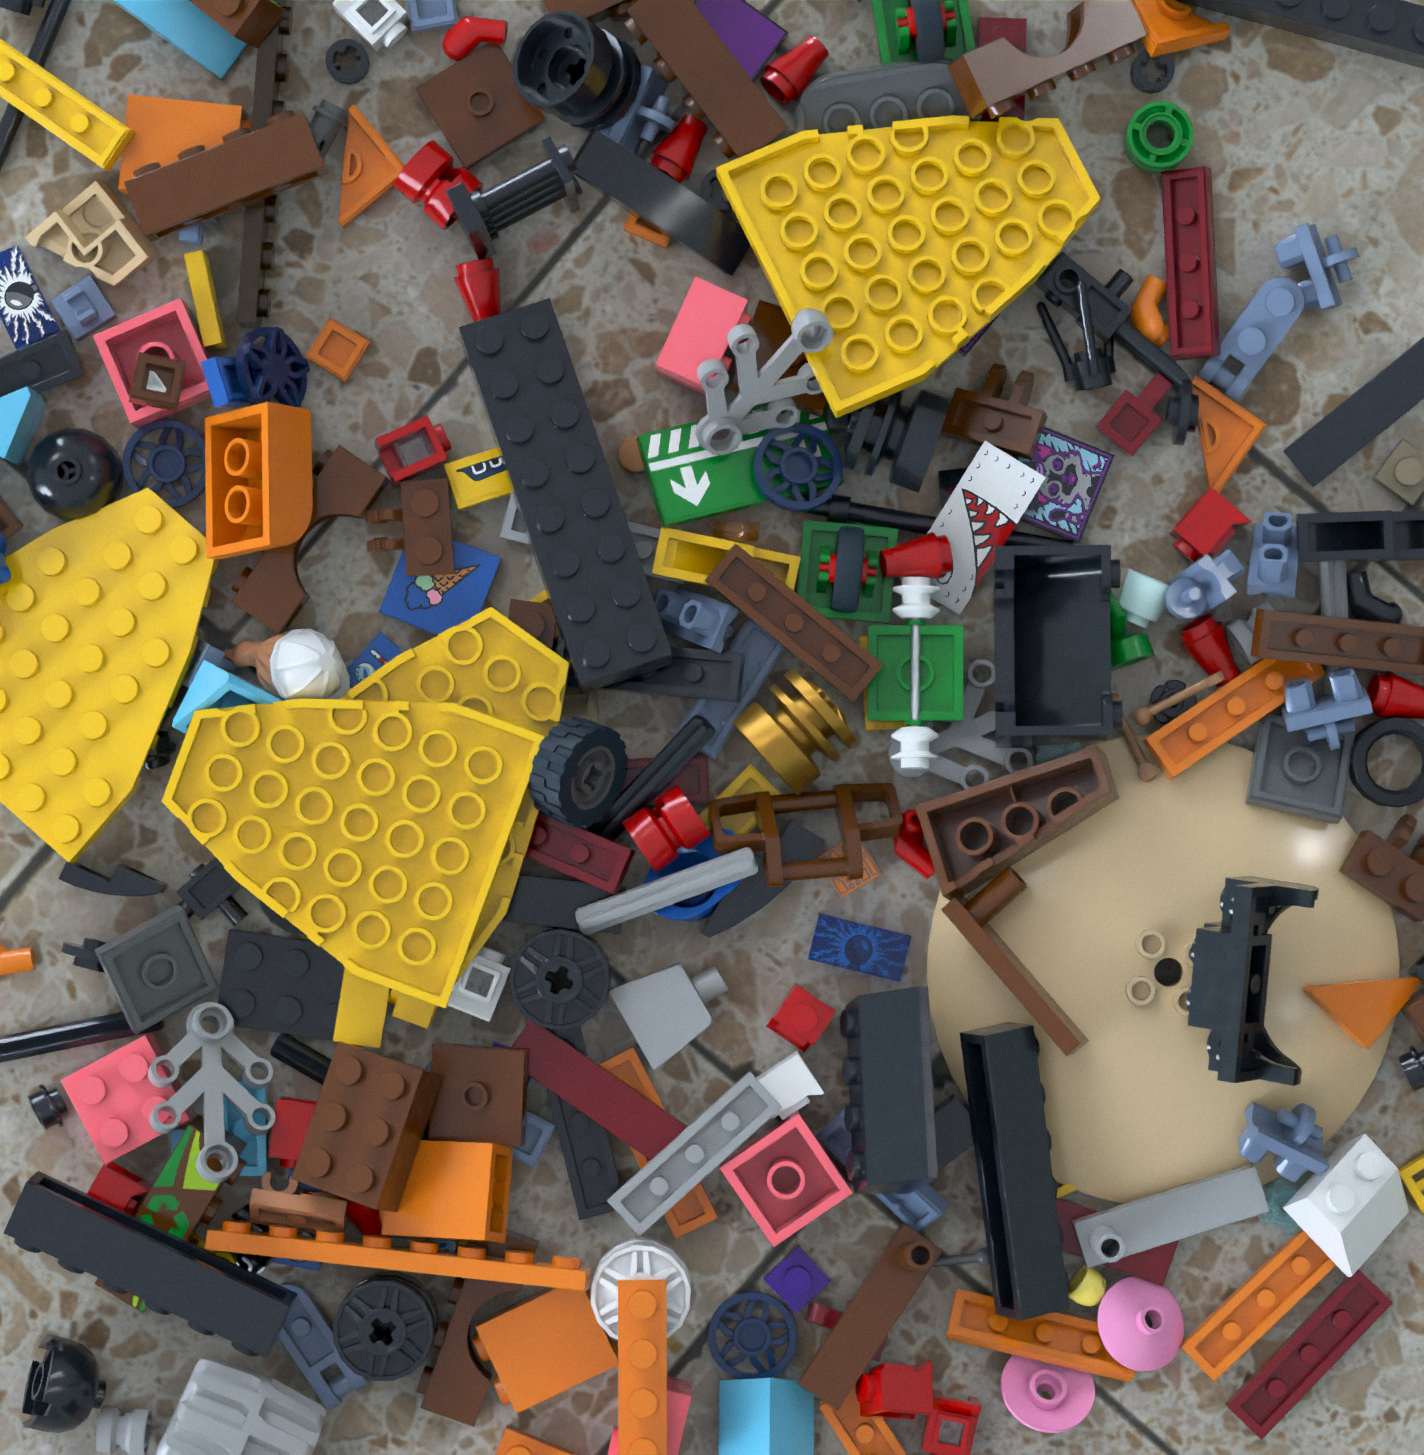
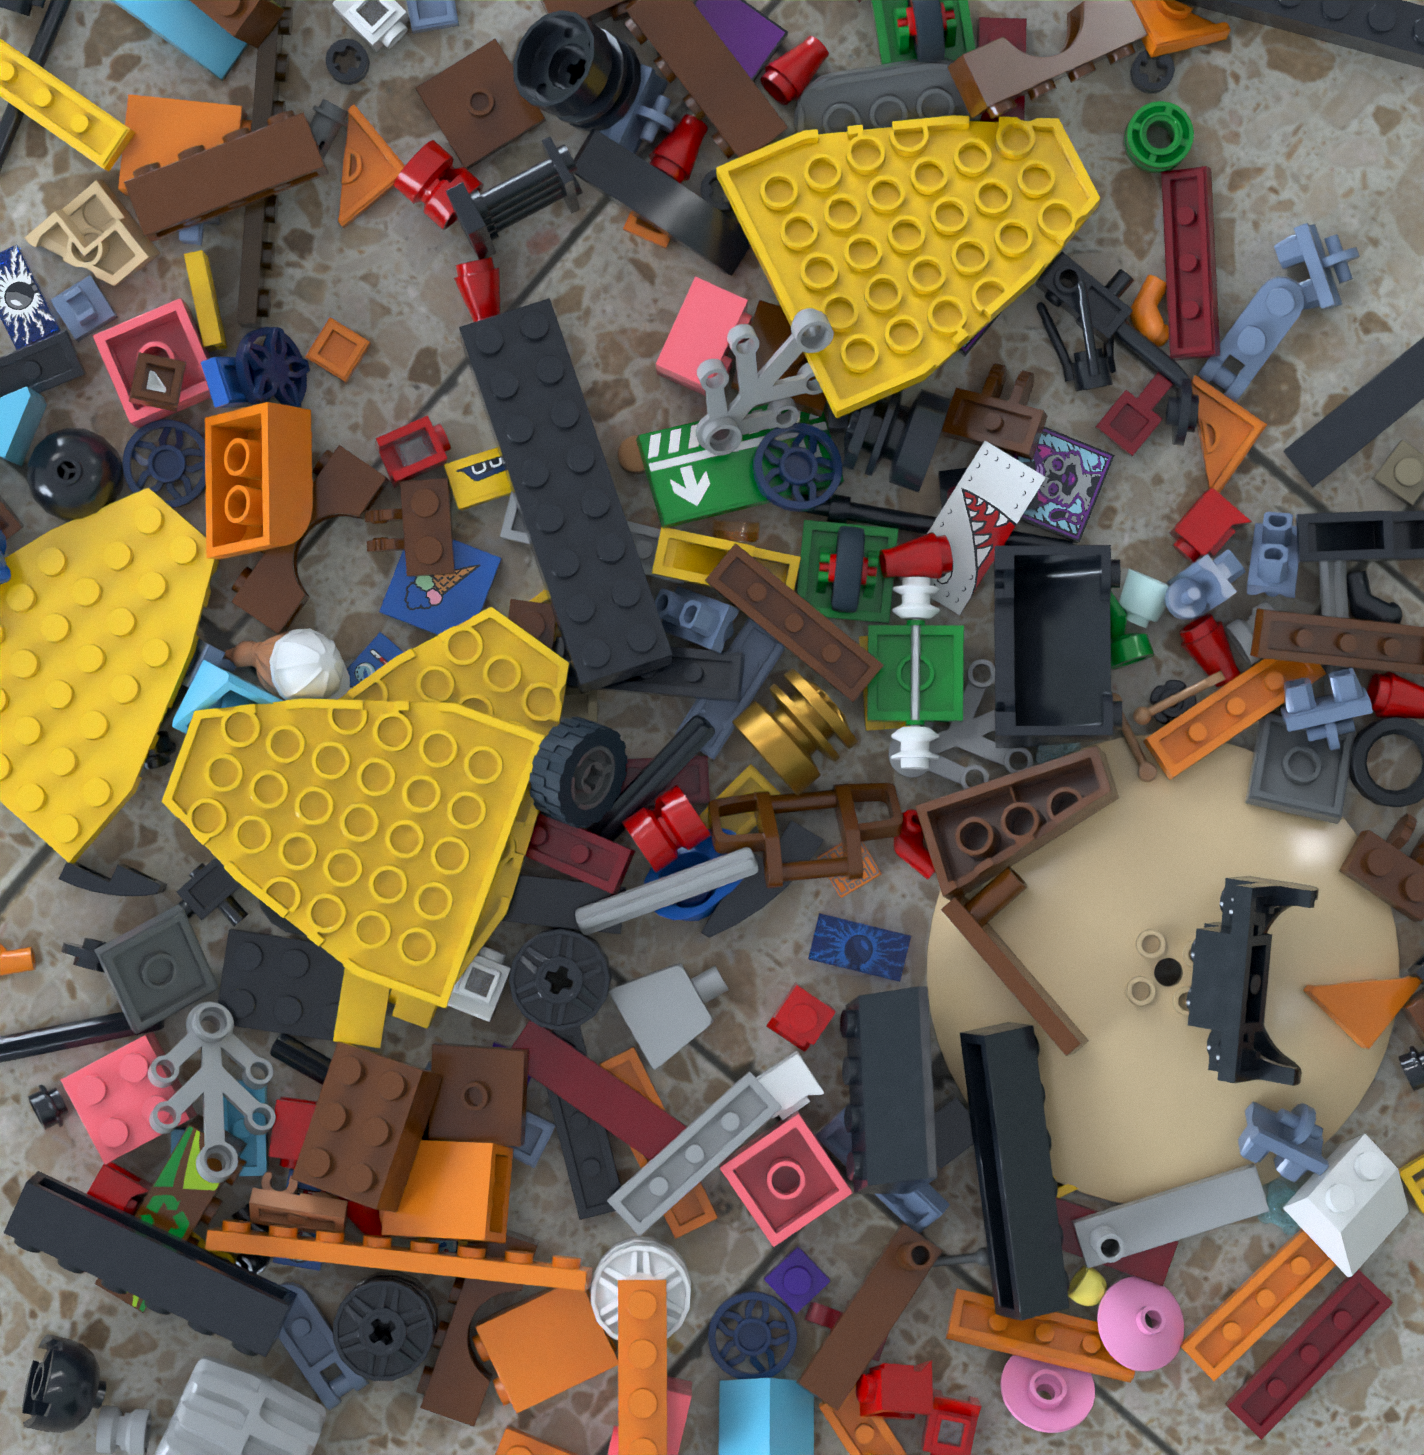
(470, 32): red arm -> none

